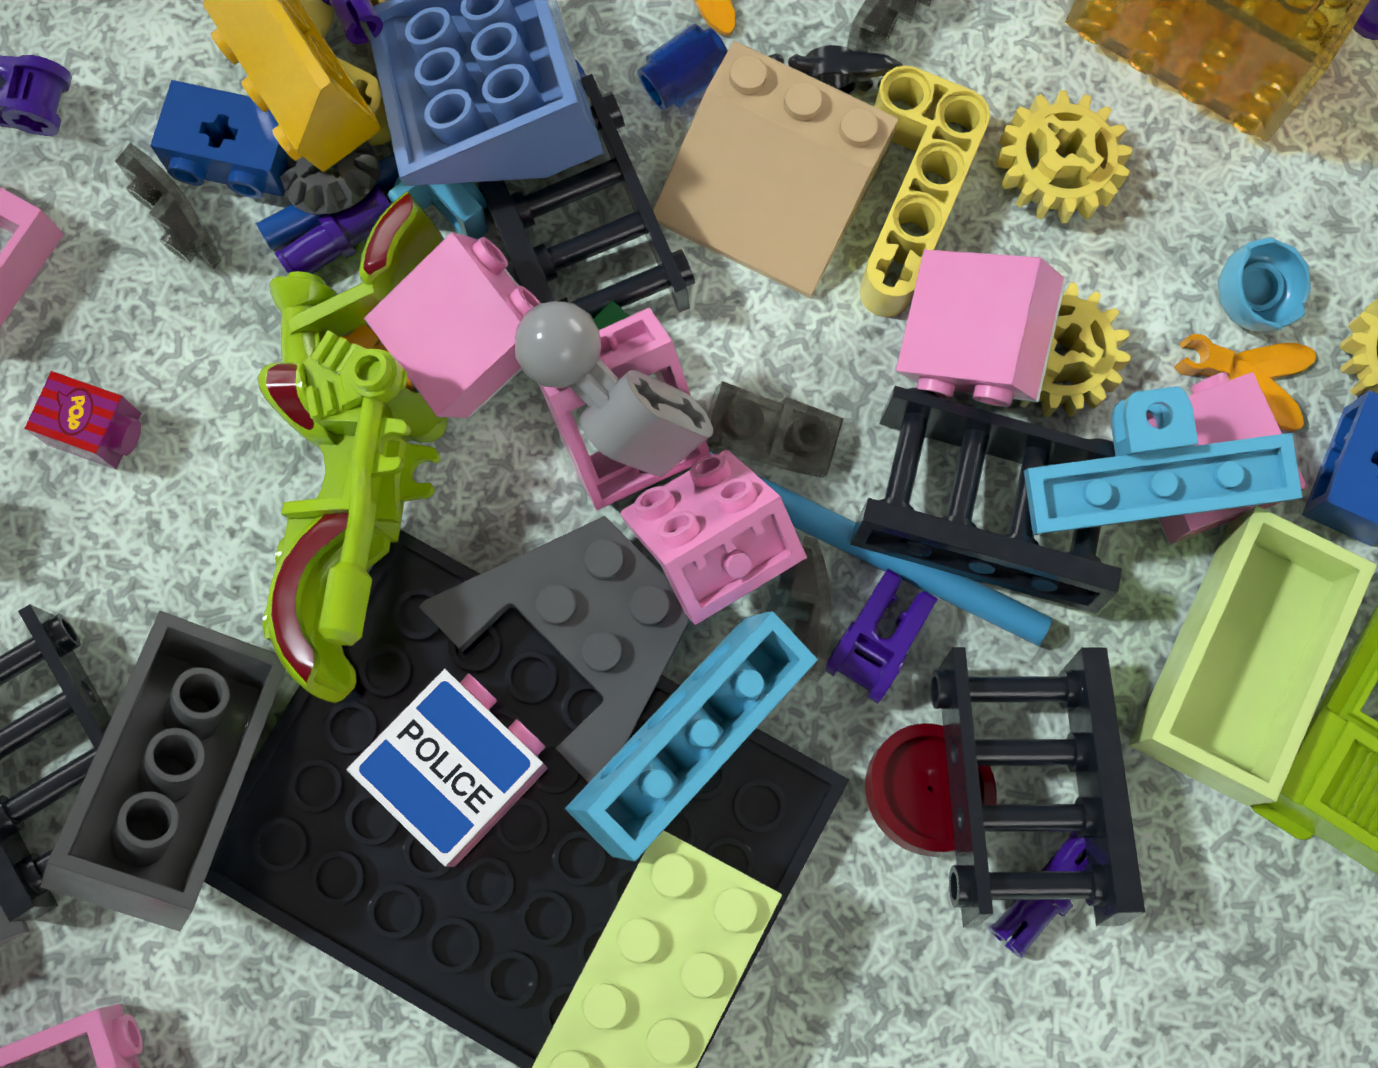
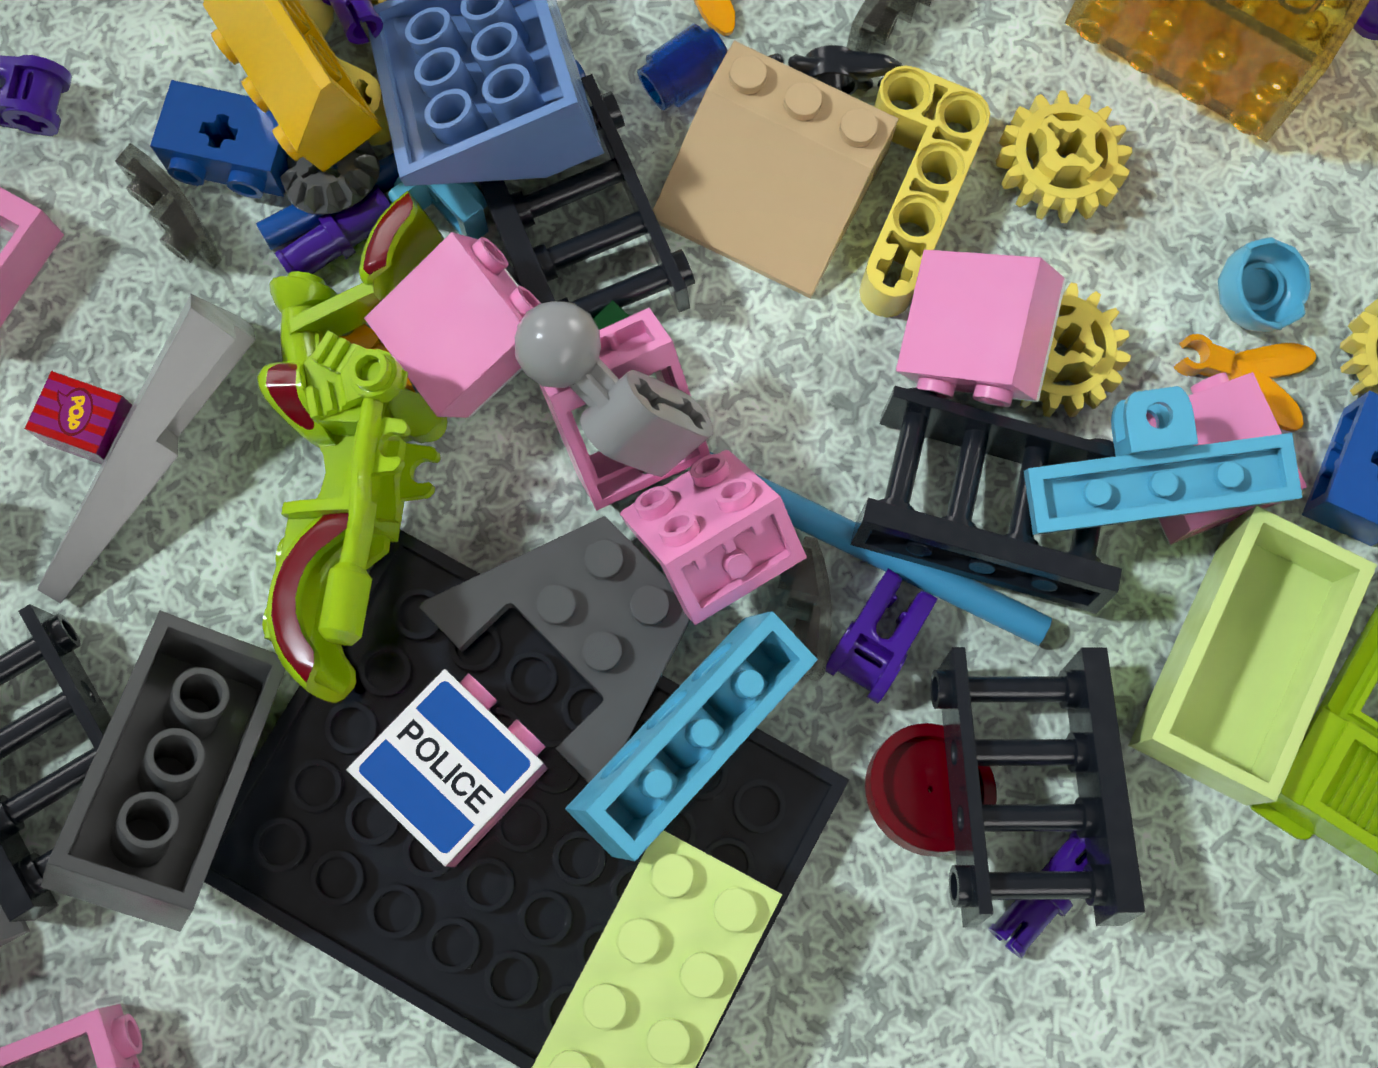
(184, 376): none -> light grey wedge
(773, 432): clear smoke slope -> none

